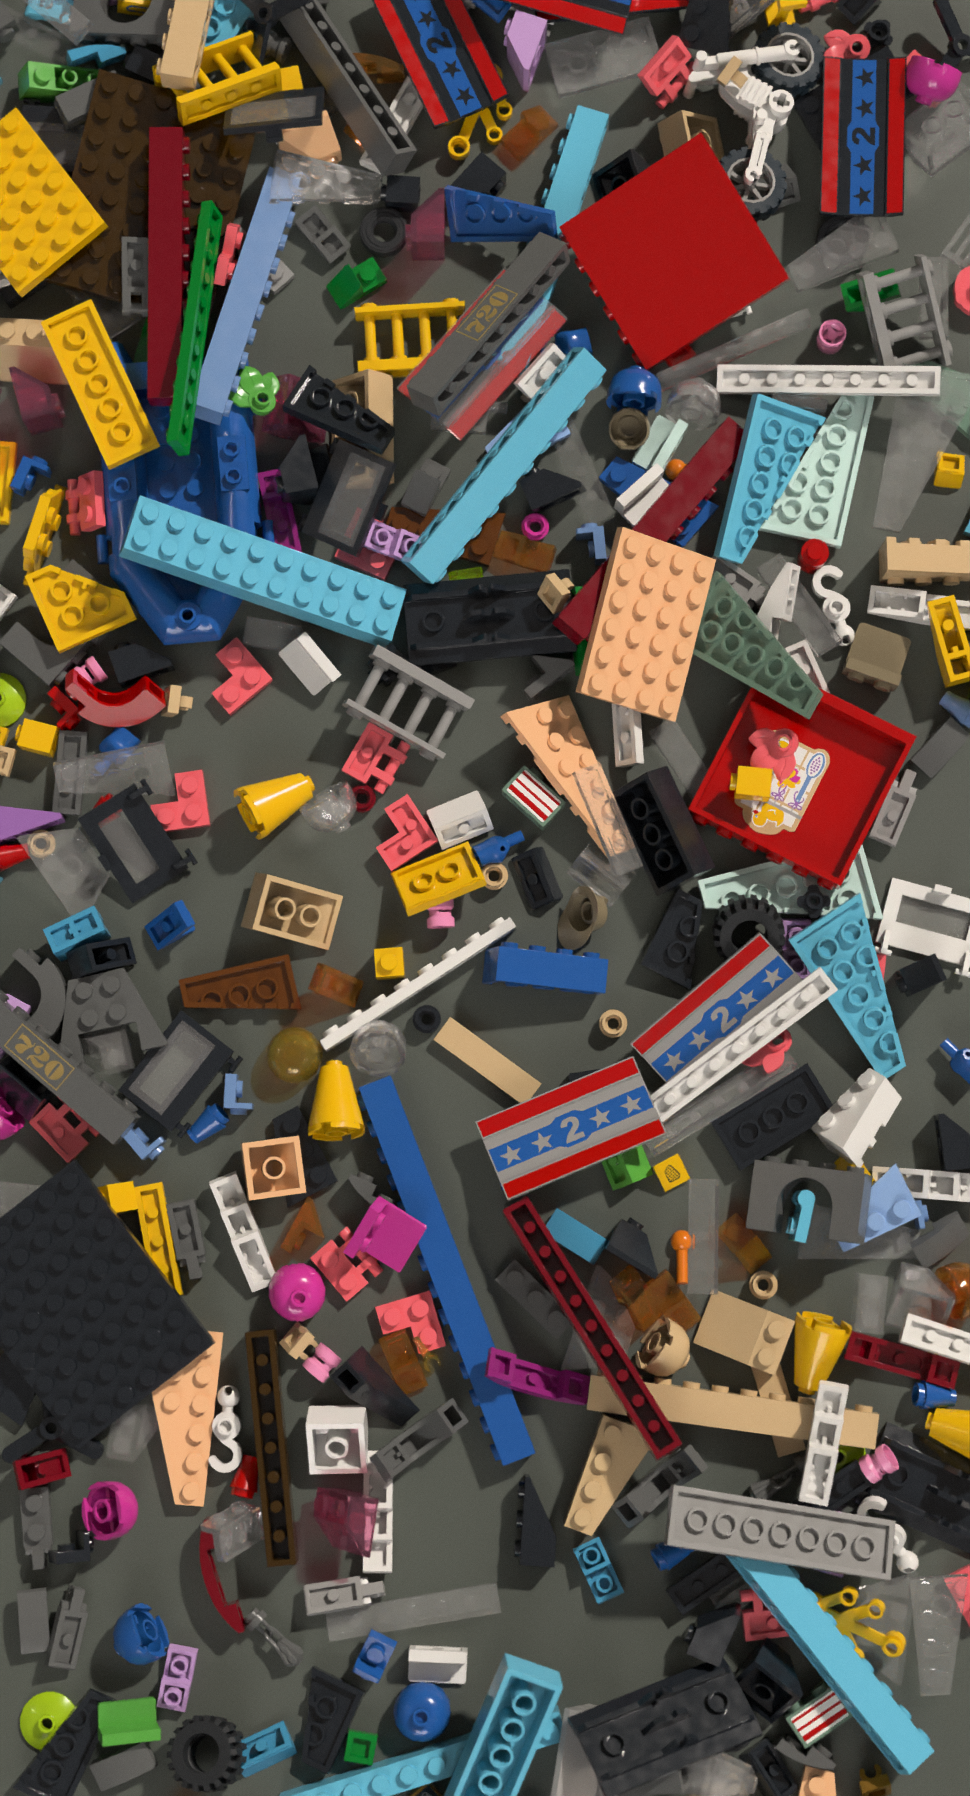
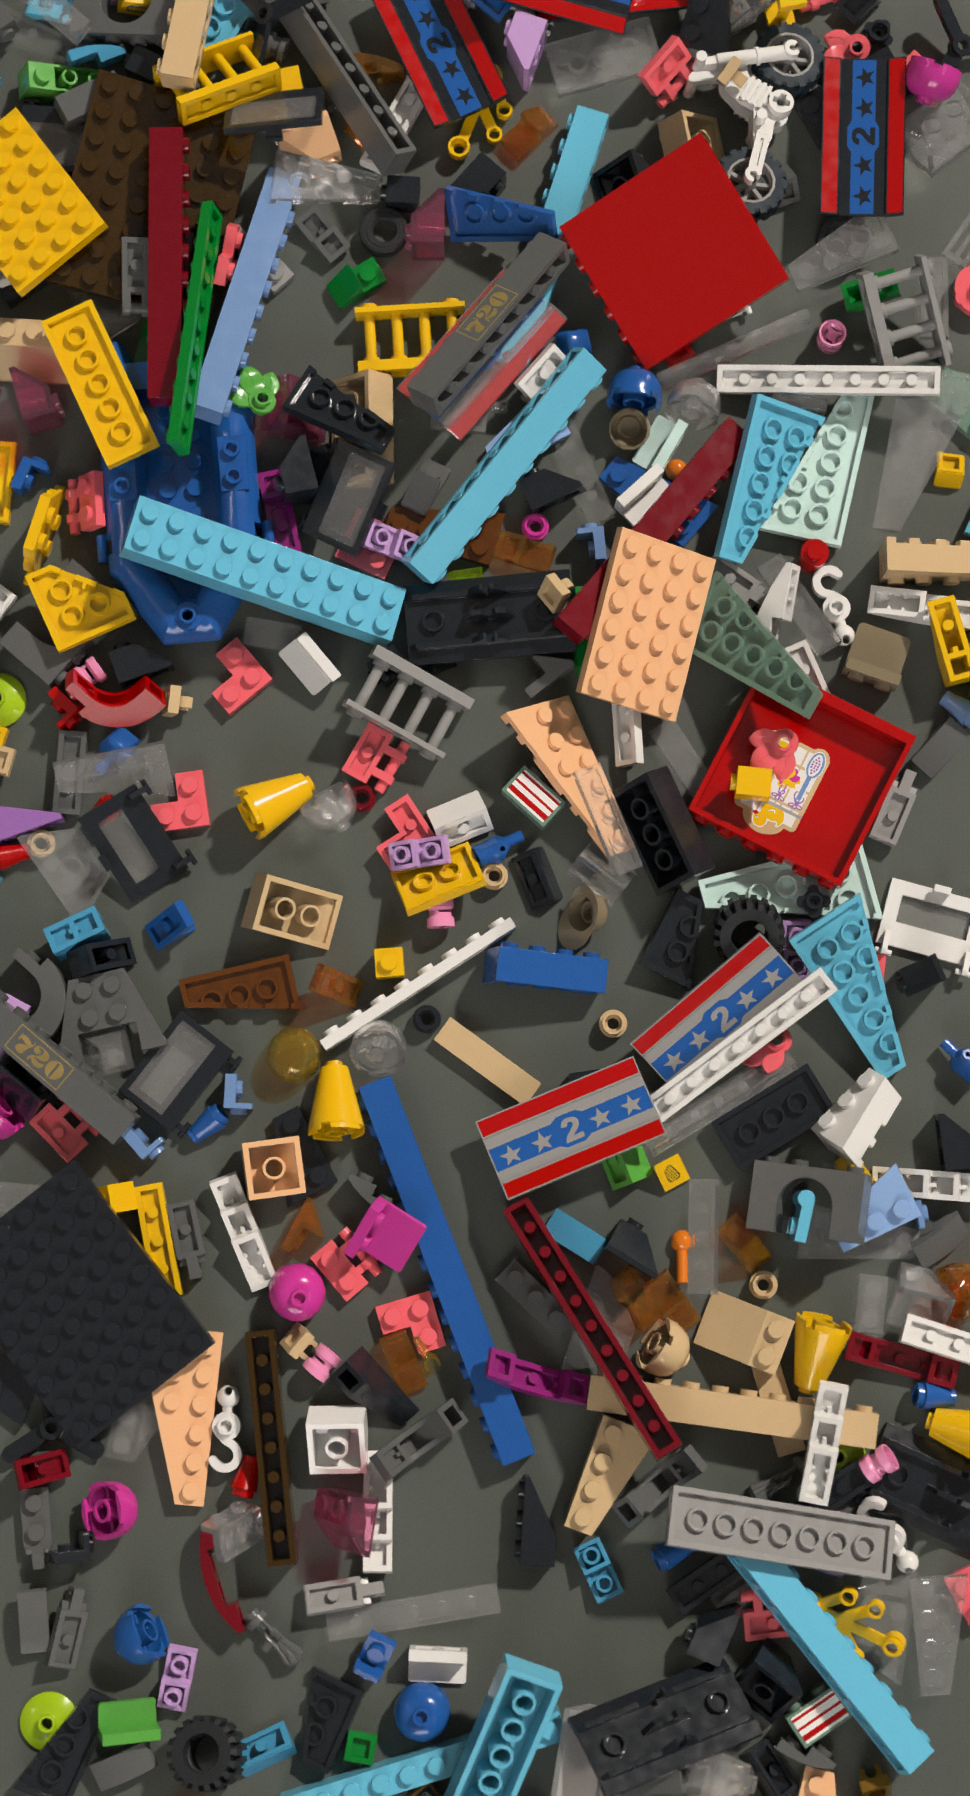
(37, 737): yellow brick -> none
(419, 853): none -> lavender slope

